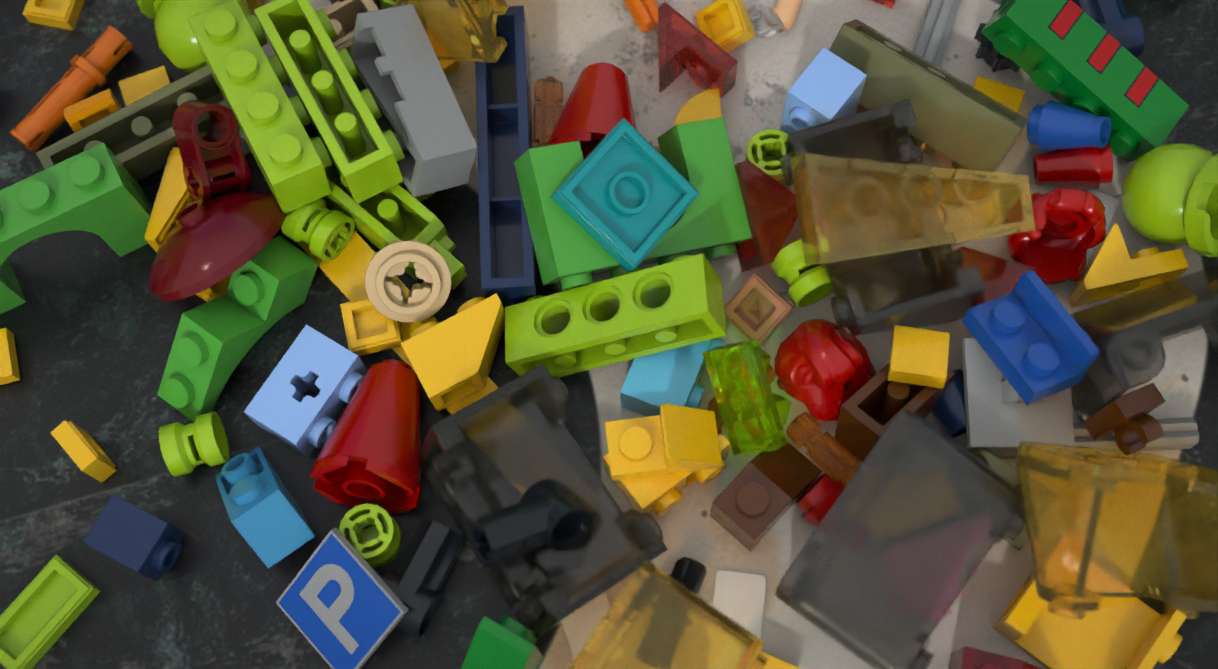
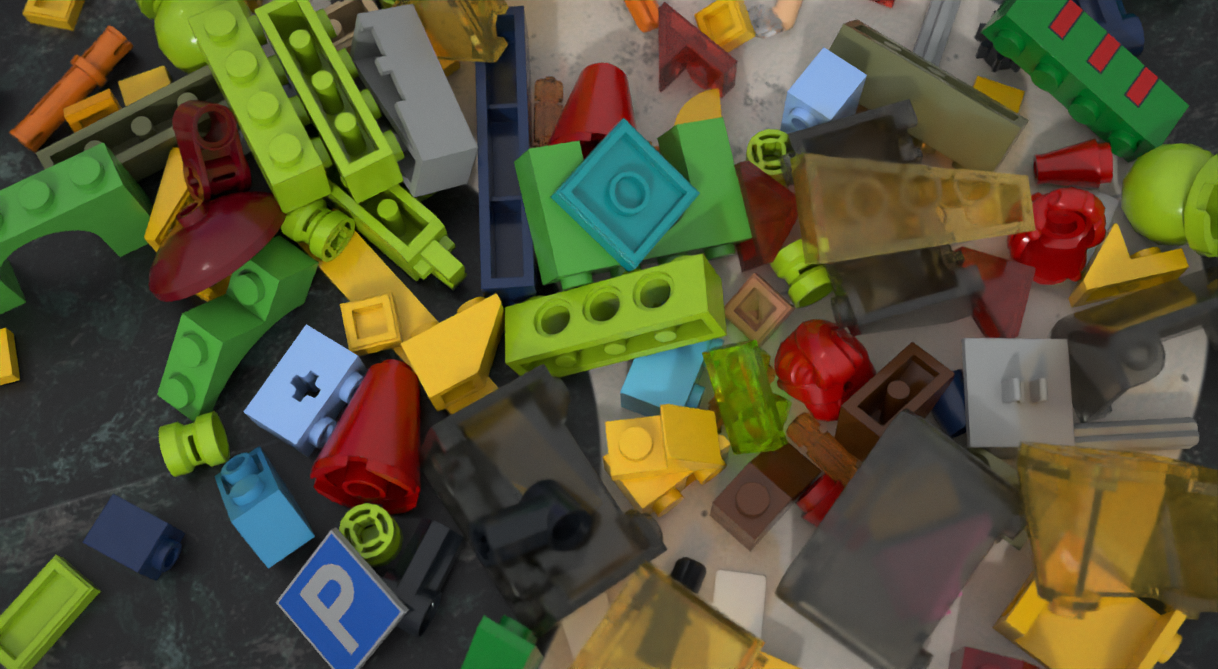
(84, 451): yellow tile -> none
(424, 298): tan gear -> none
(919, 356): yellow tile -> none
(1032, 339): blue bracket -> none
(1066, 127): blue cone -> none
(1129, 419): reddish brown tile -> none

